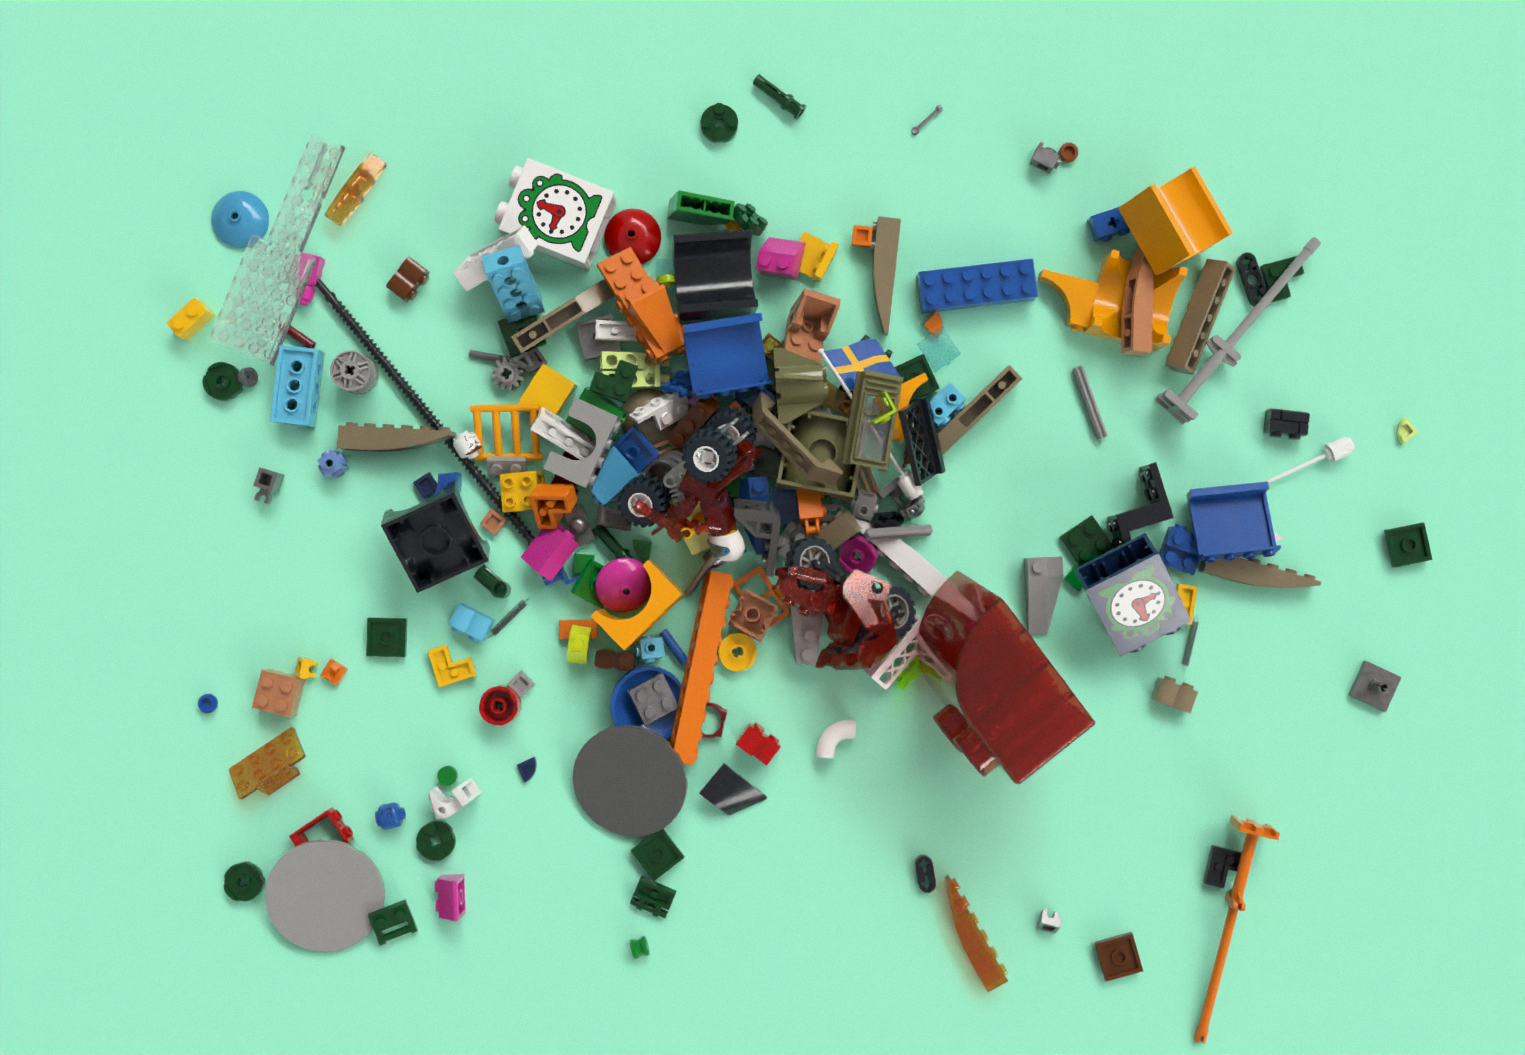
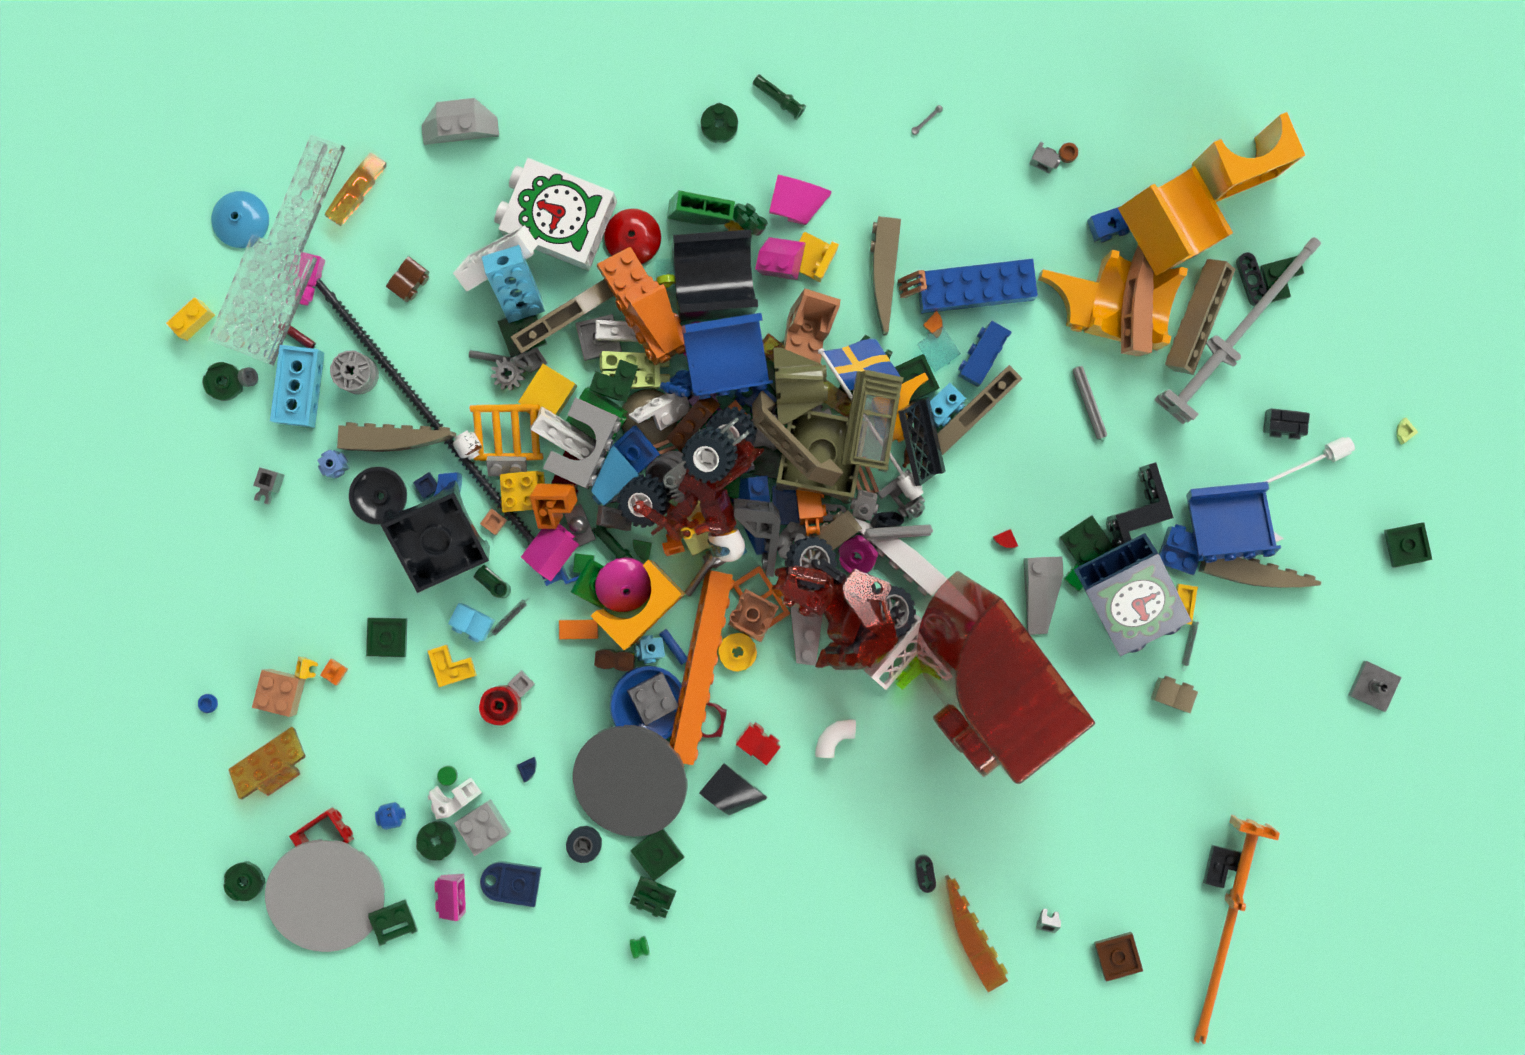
(368, 486): none -> black dish
(458, 122): none -> light grey wedge
(482, 827): none -> light grey brick
(513, 884): none -> dark blue tile
(578, 644): neon yellow slope -> none
(581, 850): none -> black wheel
(672, 547): none -> orange tile
(797, 199): none -> dark pink slope
(862, 236): orange tile -> none
(890, 407): lime bracket -> none
(920, 273): none -> nougat tile
(983, 353): none -> blue wedge
(1006, 539): none -> red tile
(1230, 174): none -> light orange piece

